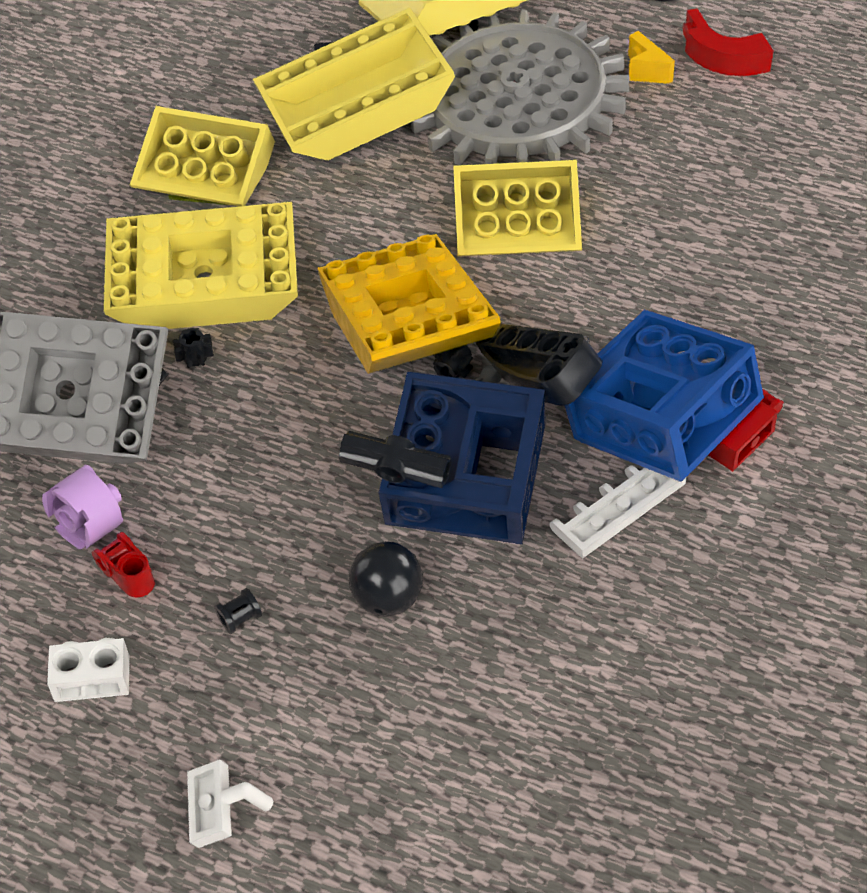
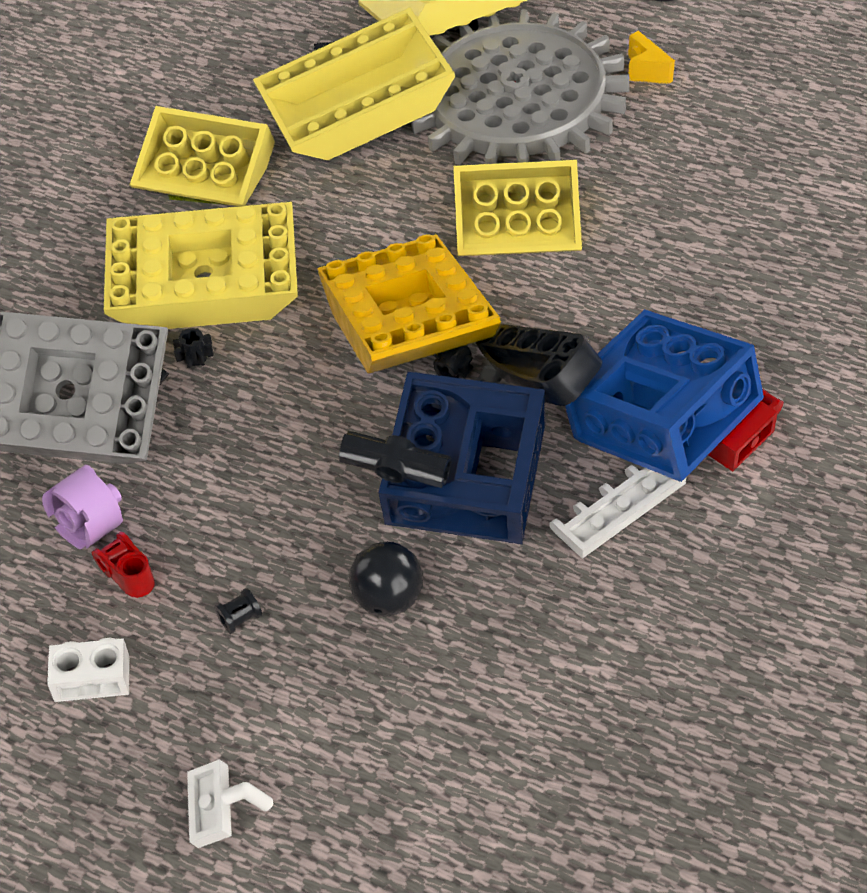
(725, 54): red arch -> none

